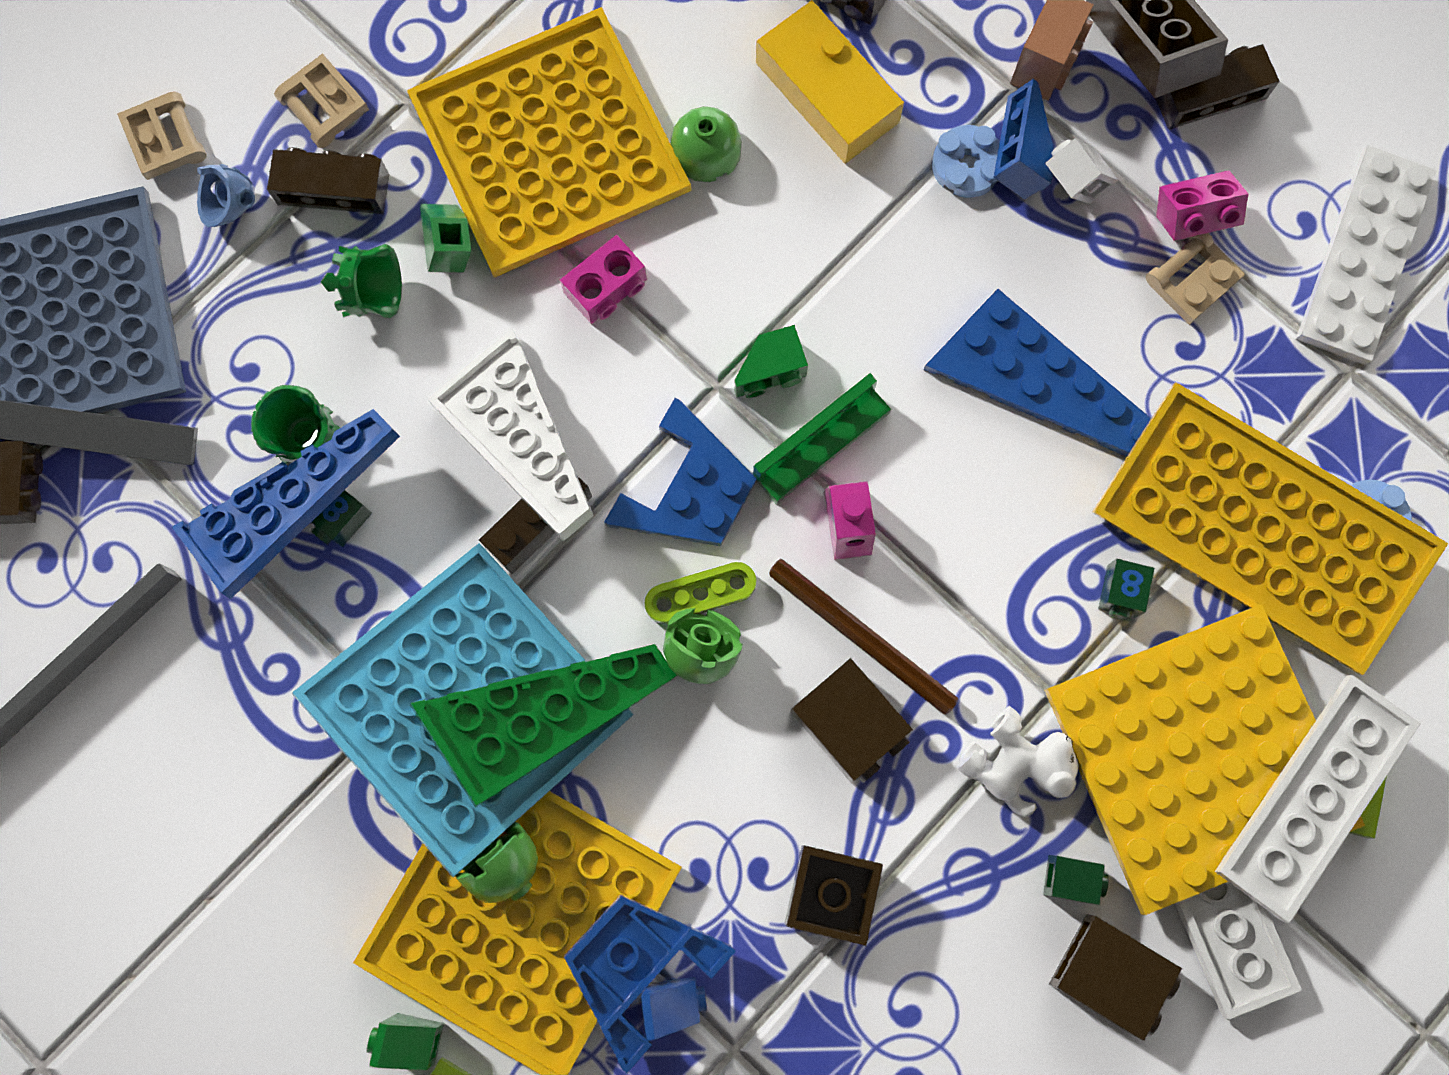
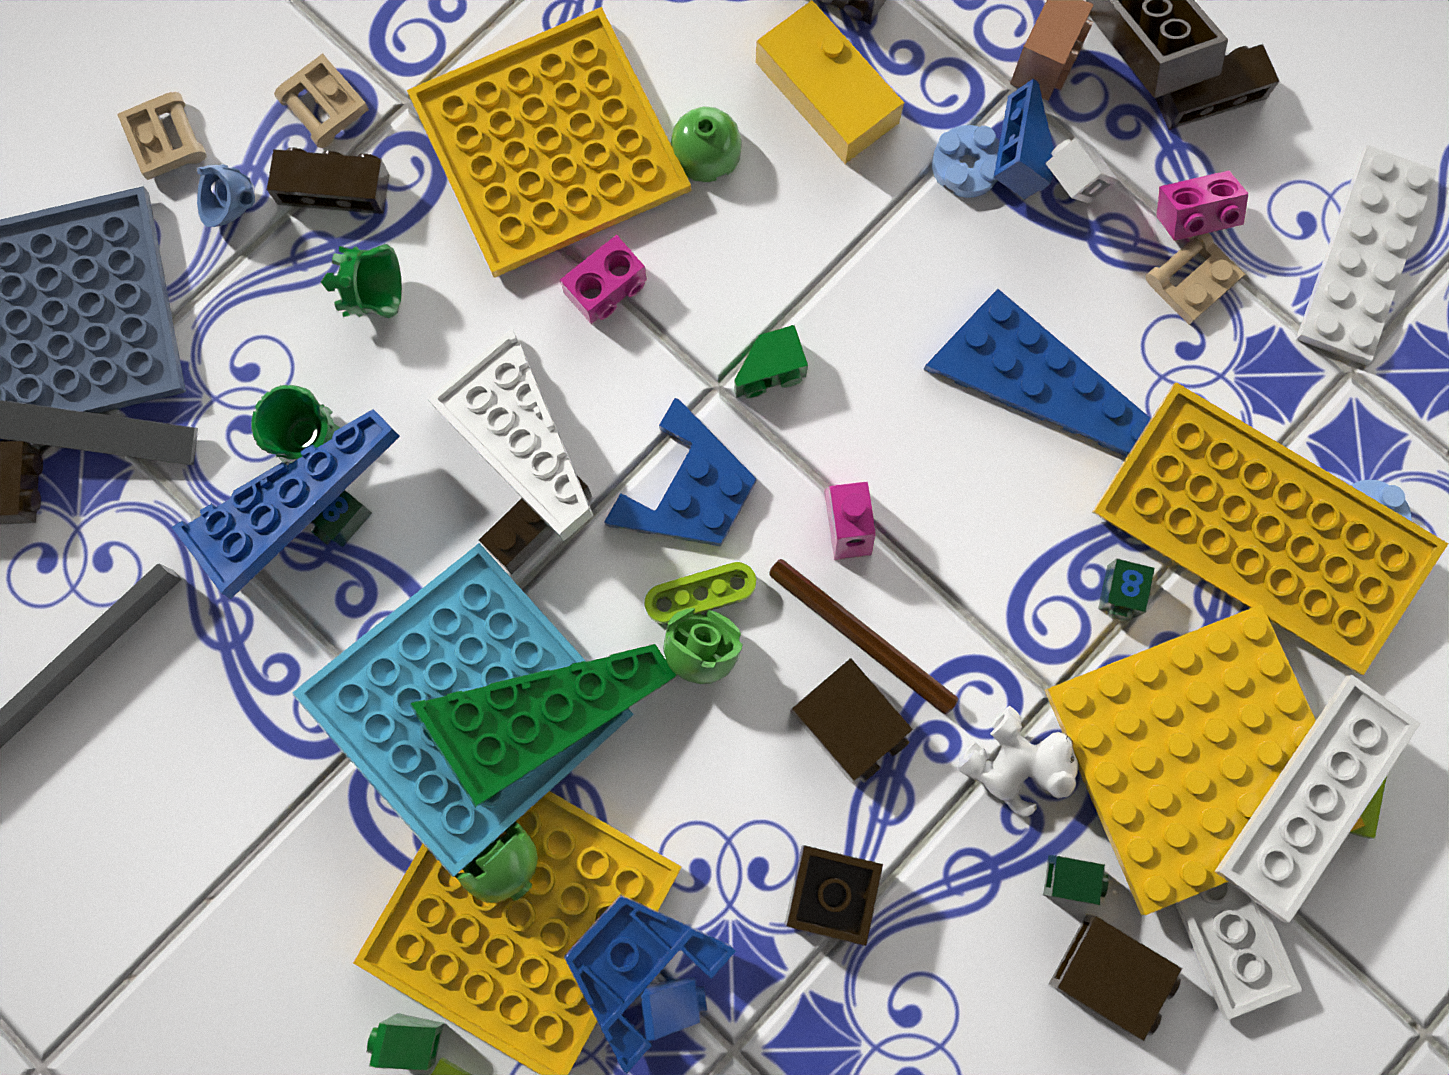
(445, 237): green slope -> none
(821, 439): green fence -> none

